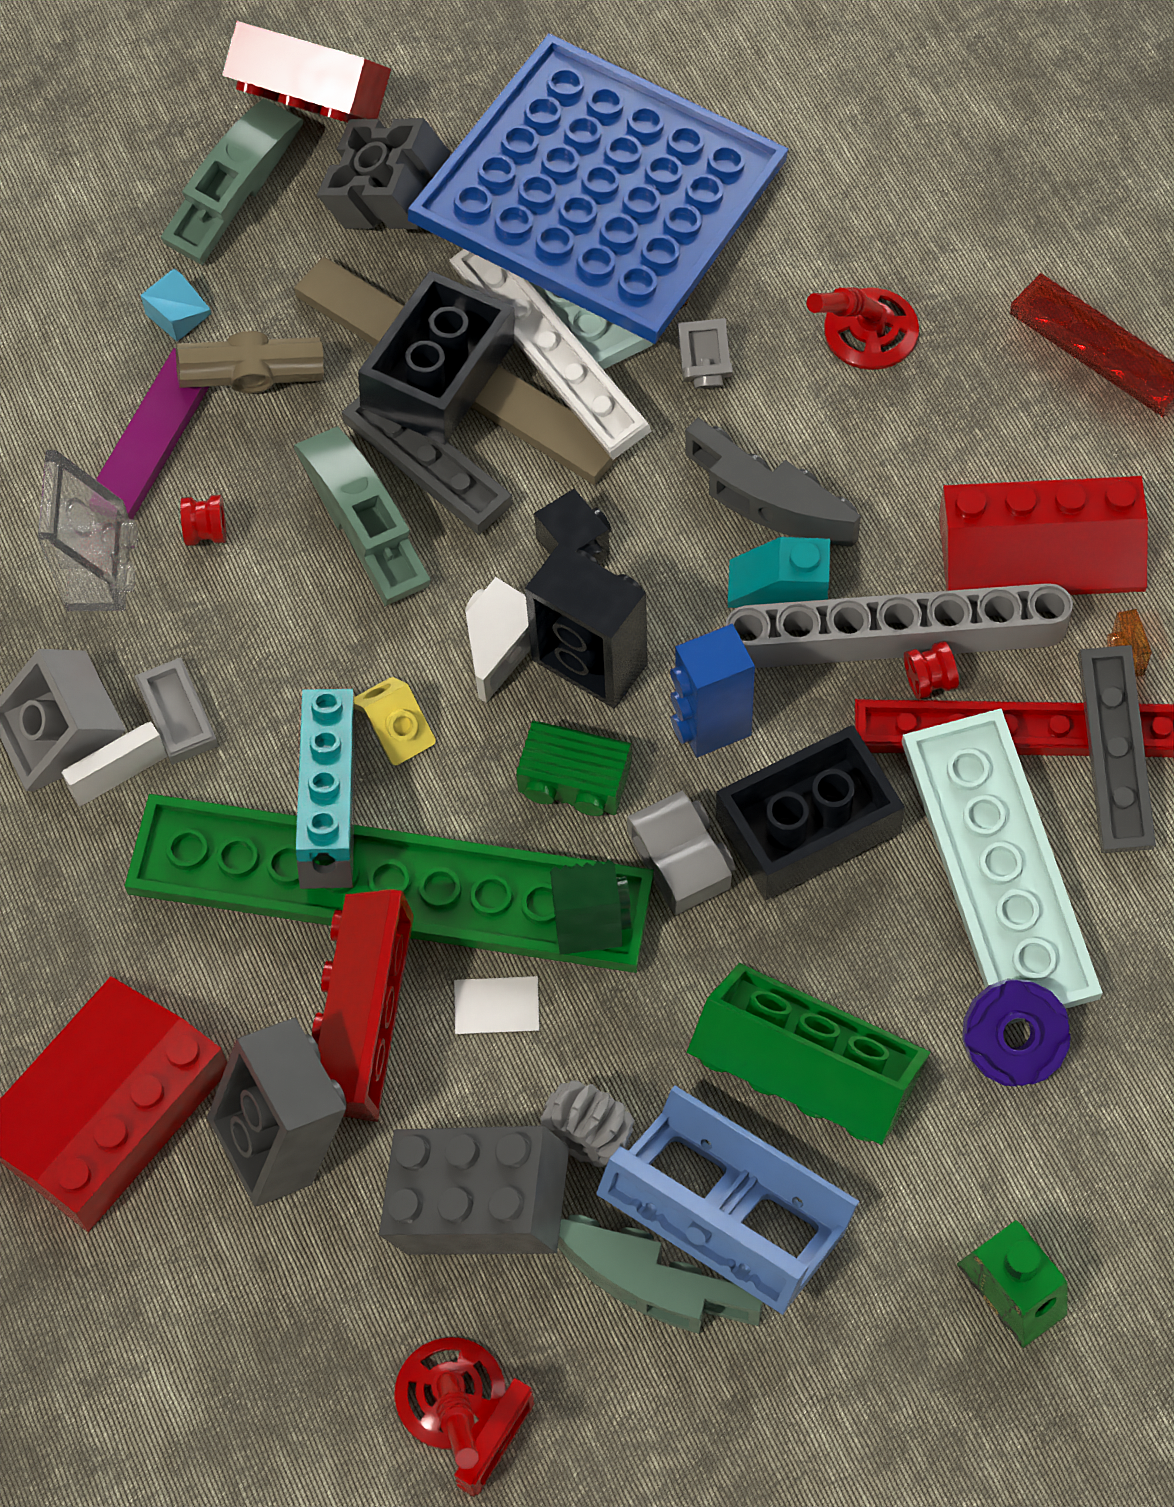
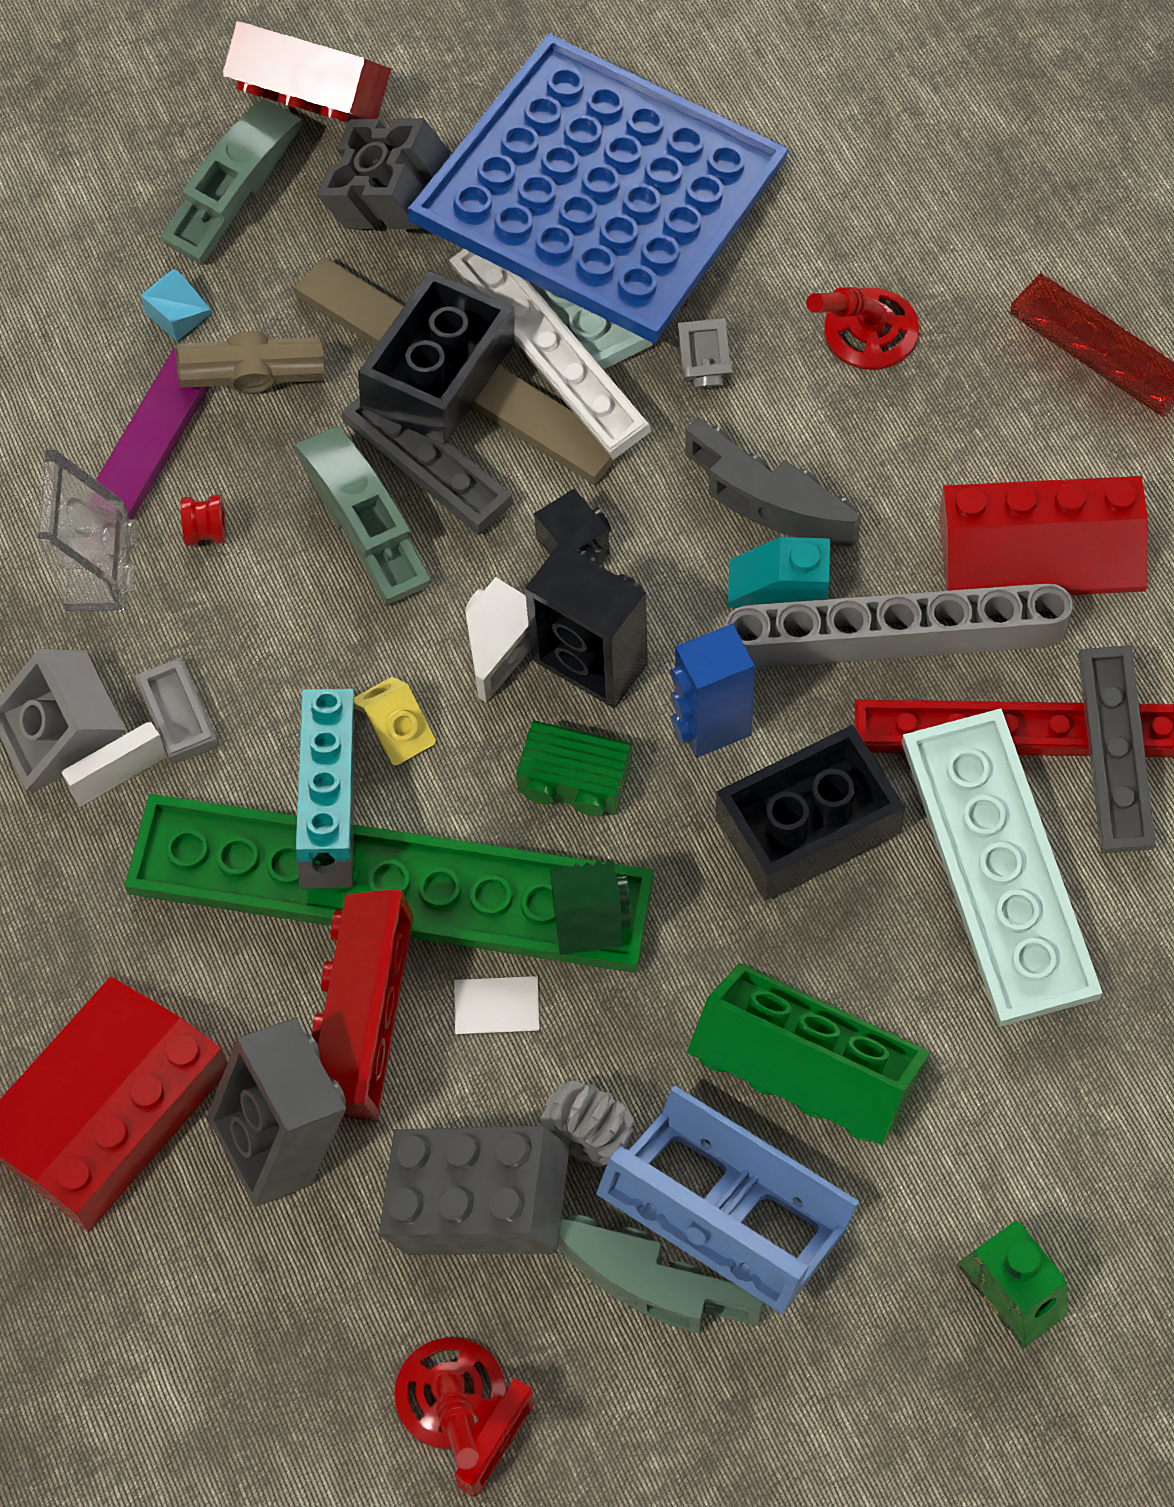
(680, 851): light grey brick -> none
(931, 670): red wheel -> none
(986, 1023): dark purple tile -> none
(1129, 631): clear orange plate -> none

